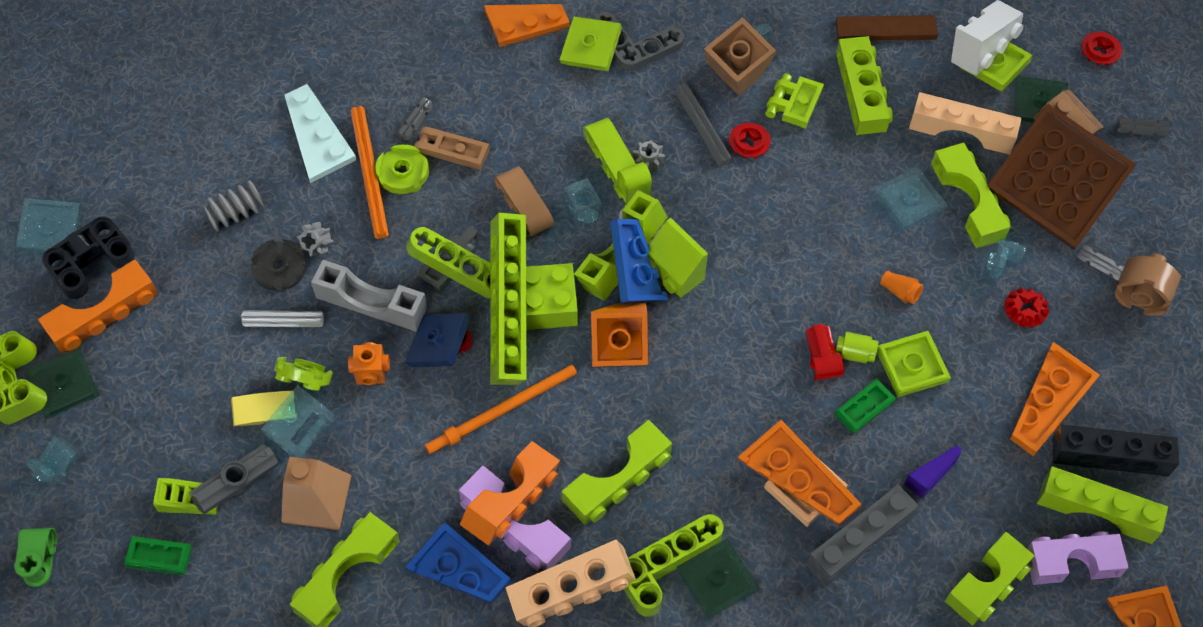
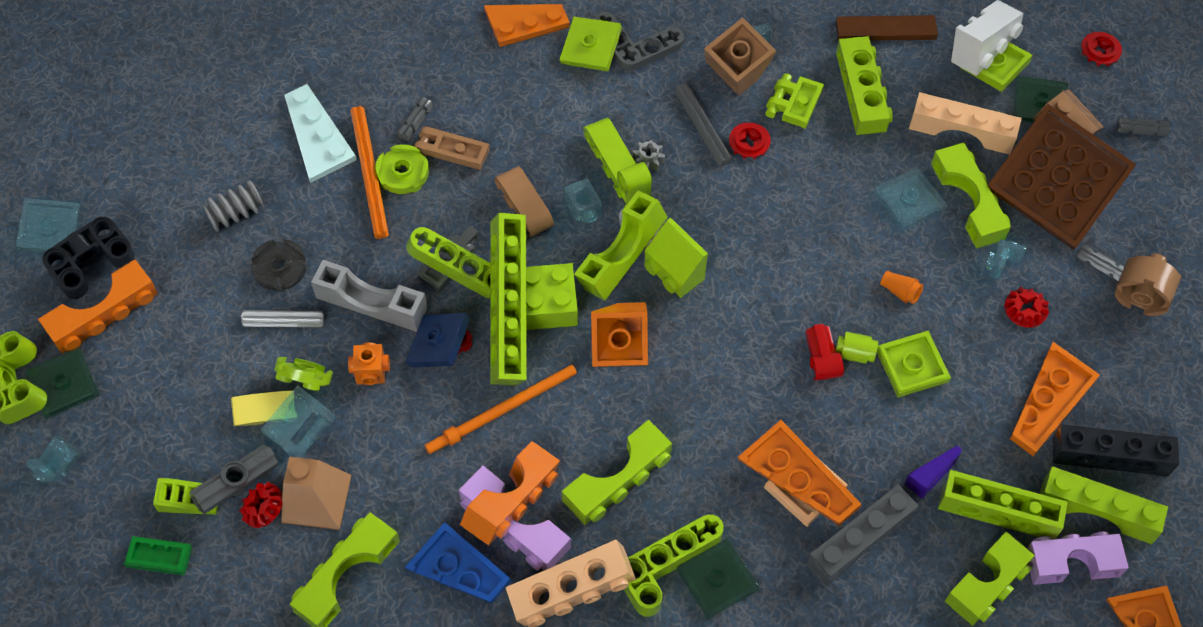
(35, 555): bright green piece -> none
(268, 509): none -> red gear
(315, 238): light grey gear -> none
(634, 271): blue wing -> none
(865, 406): green plate -> none
(1002, 505): none -> lime brick

